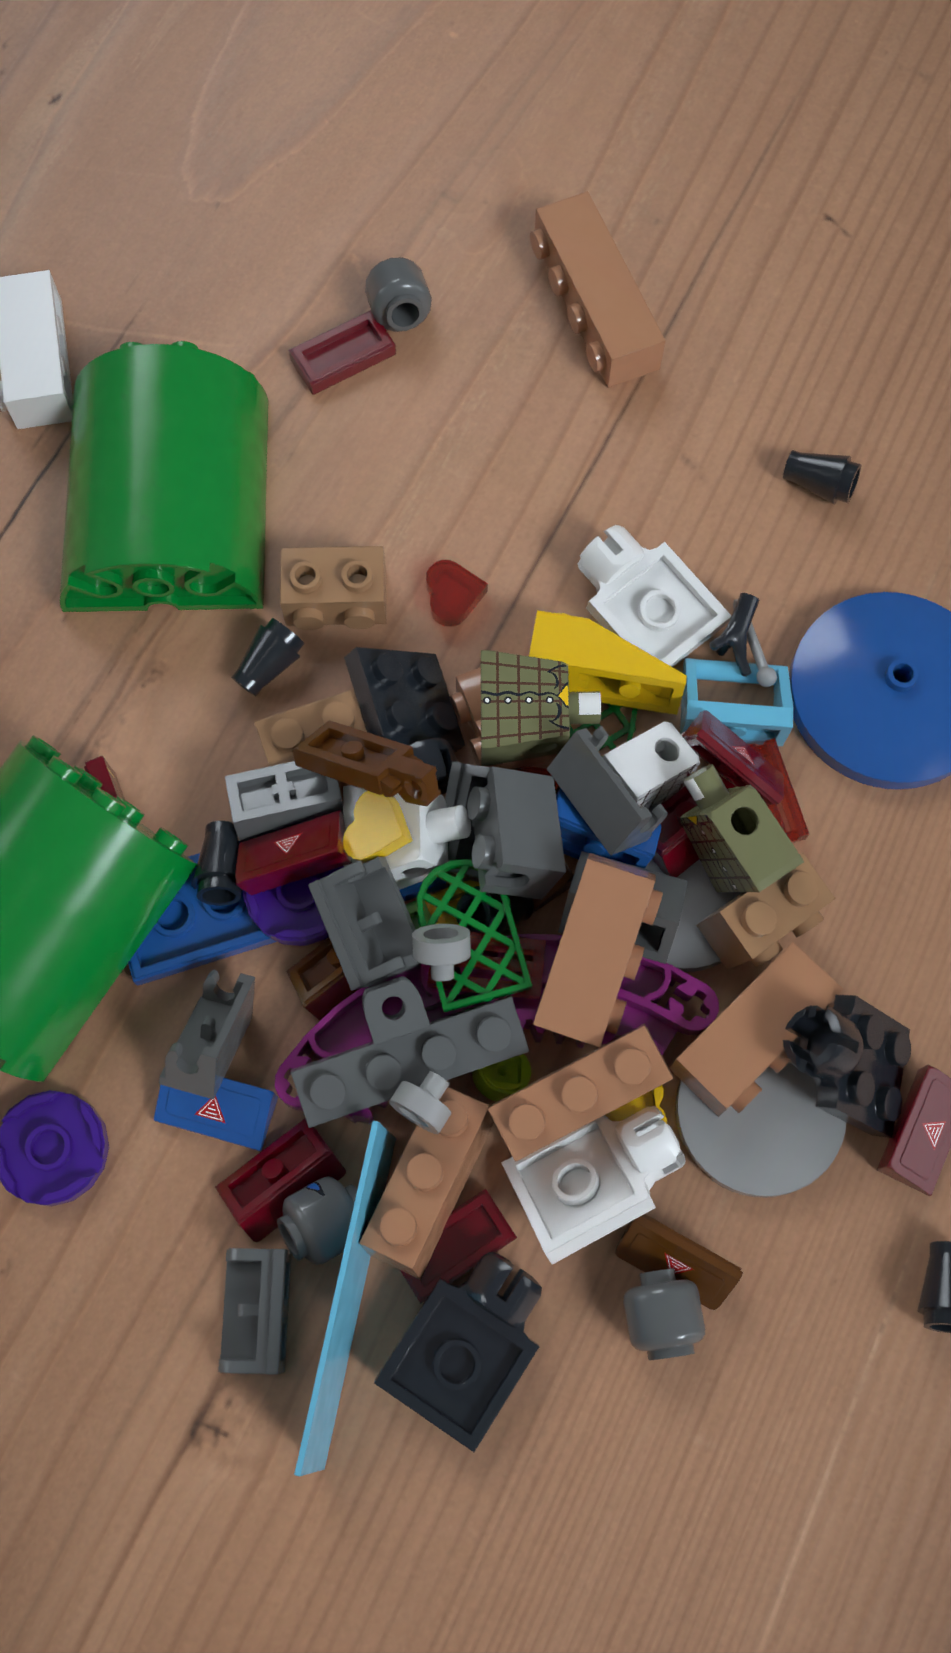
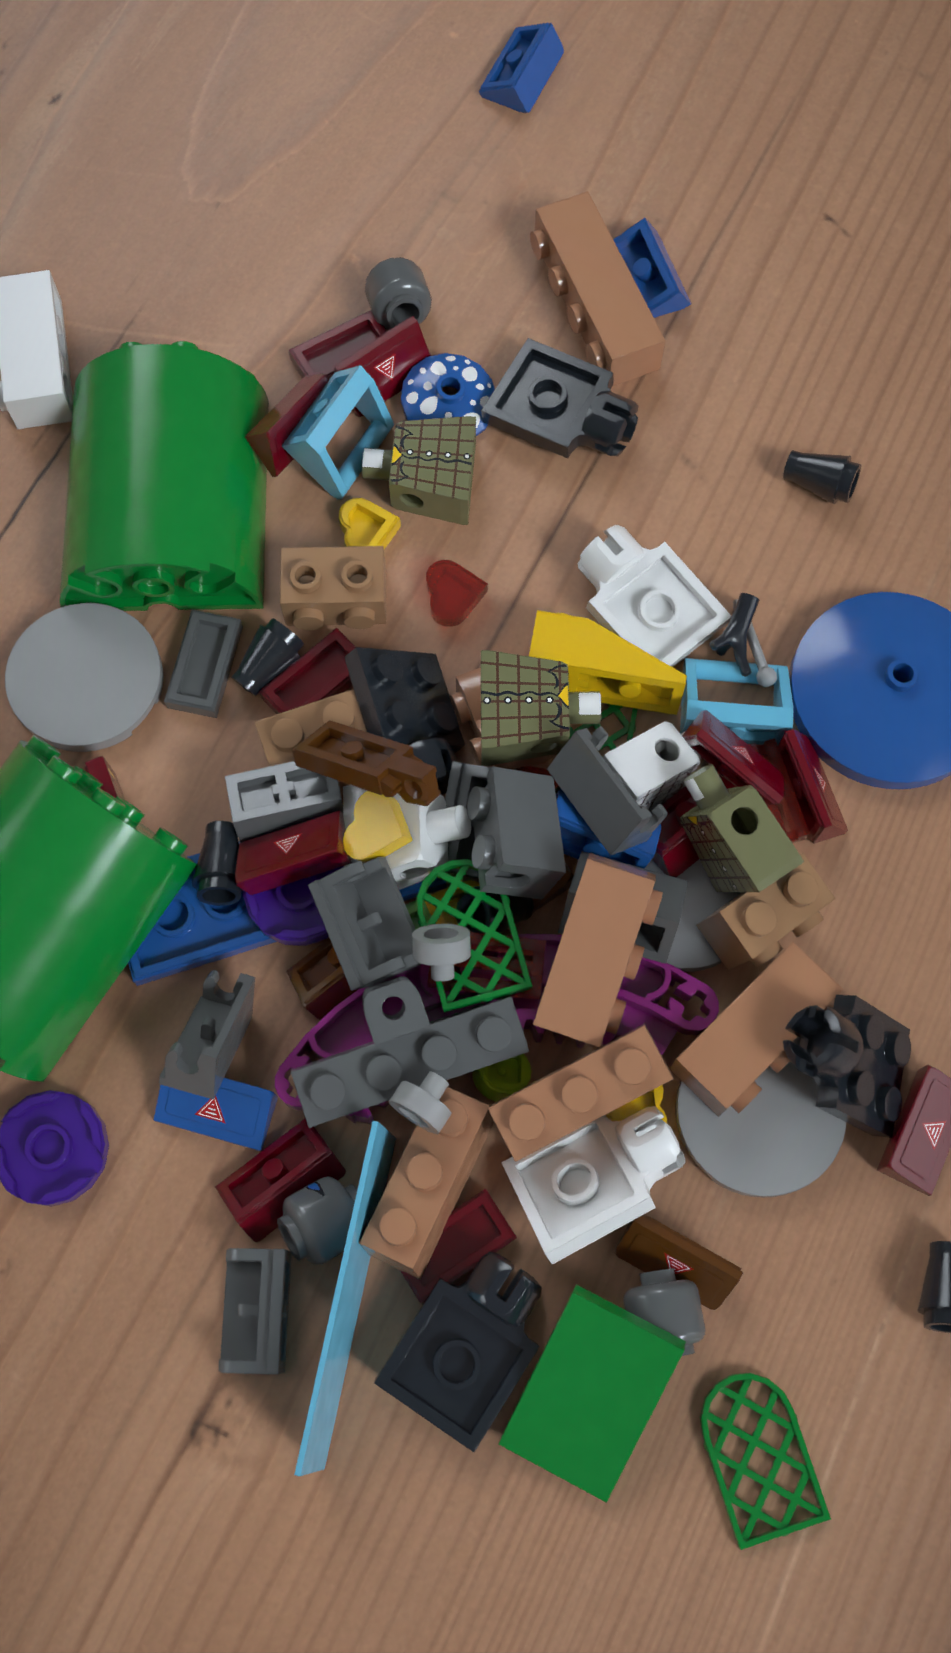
(84, 676): none -> light grey tile
(203, 663): none -> dark grey tile
(278, 424): none -> dark red slope
(313, 676): none -> dark red tile
(314, 431): none -> medium azure tile
(367, 523): none -> yellow tile
(390, 358): none -> dark red slope
(423, 392): none -> blue dish
(428, 467): none -> olive torso
(523, 67): none -> blue slope
(560, 403): none -> black plate
(592, 1393): none -> green tile
(652, 269): none -> blue slope
(793, 1429): none -> green window
(811, 787): none -> dark red slope

